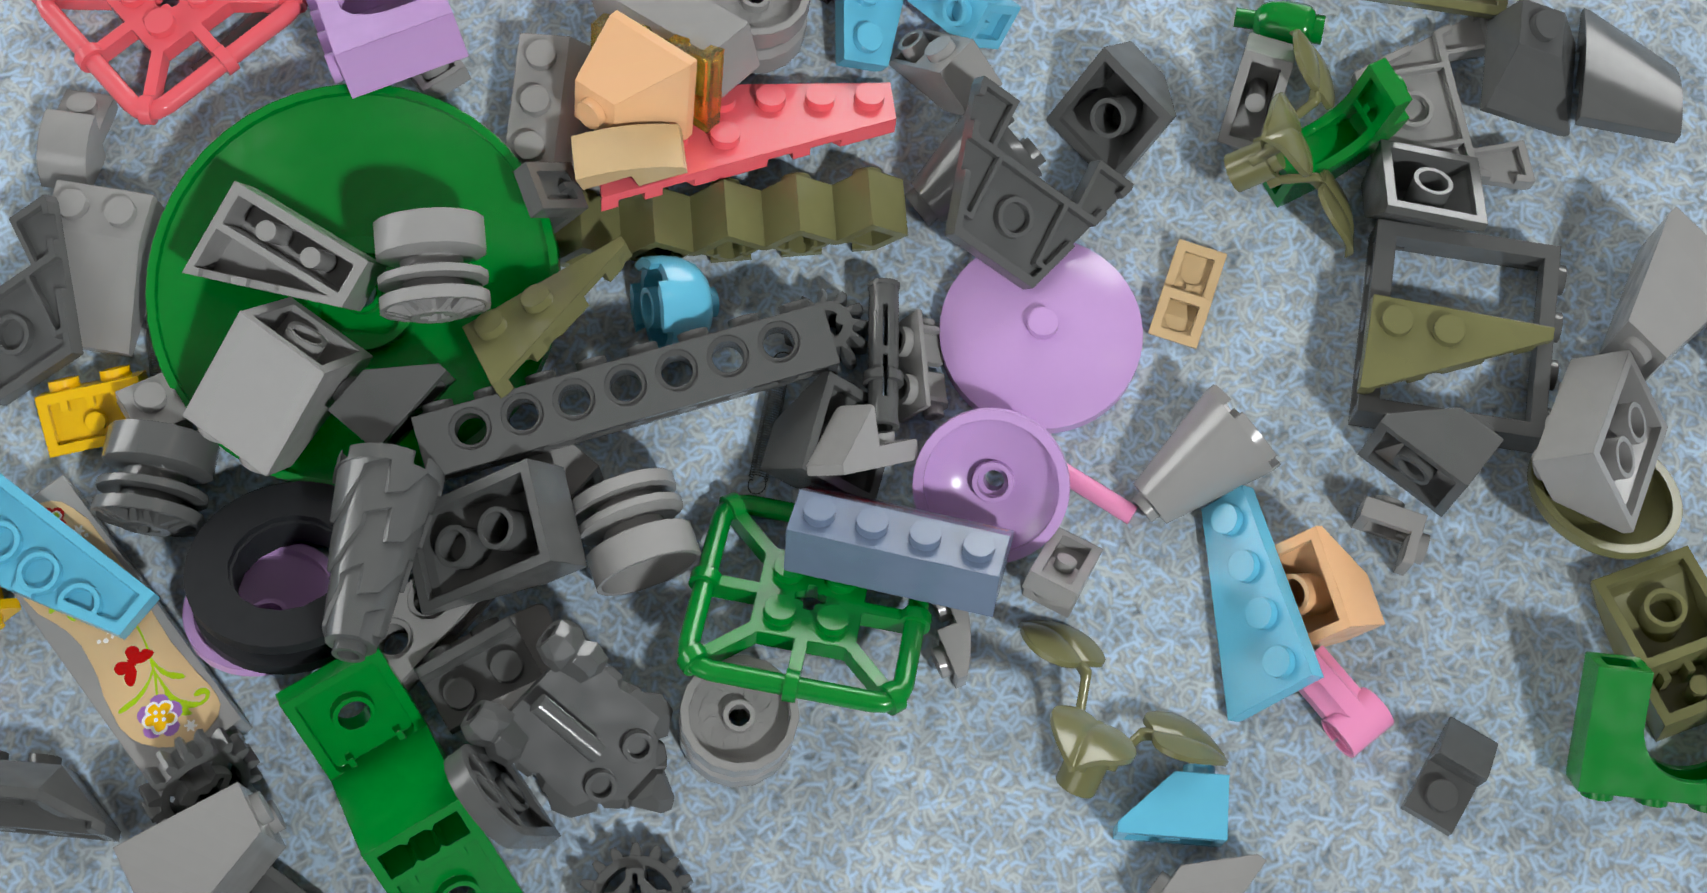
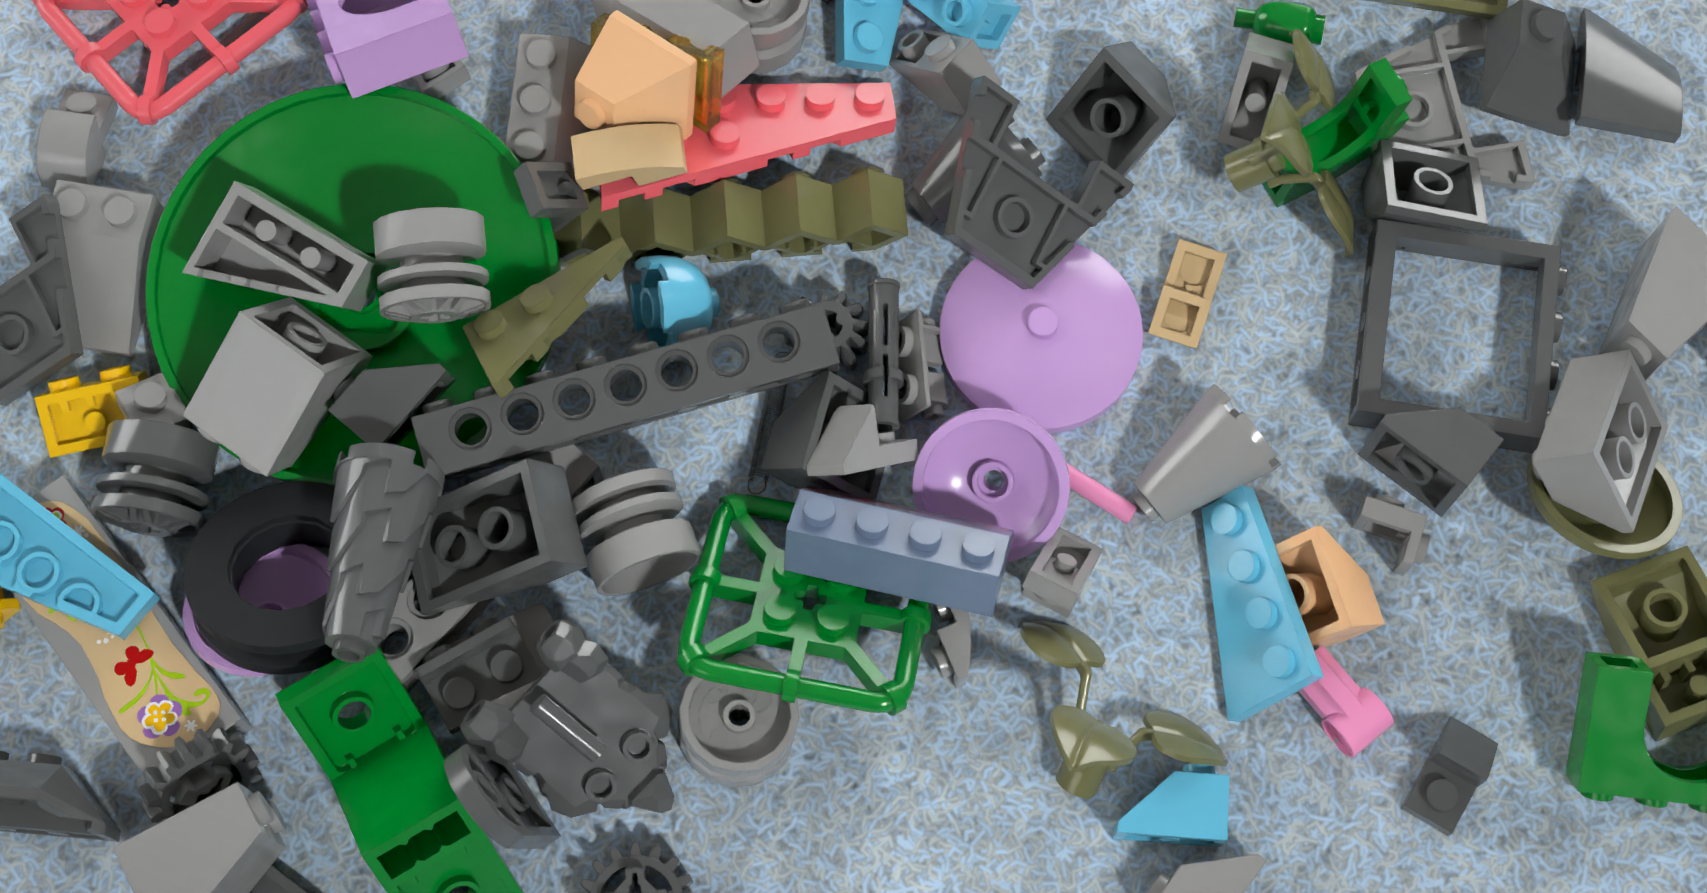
(1420, 339): olive wing -> none

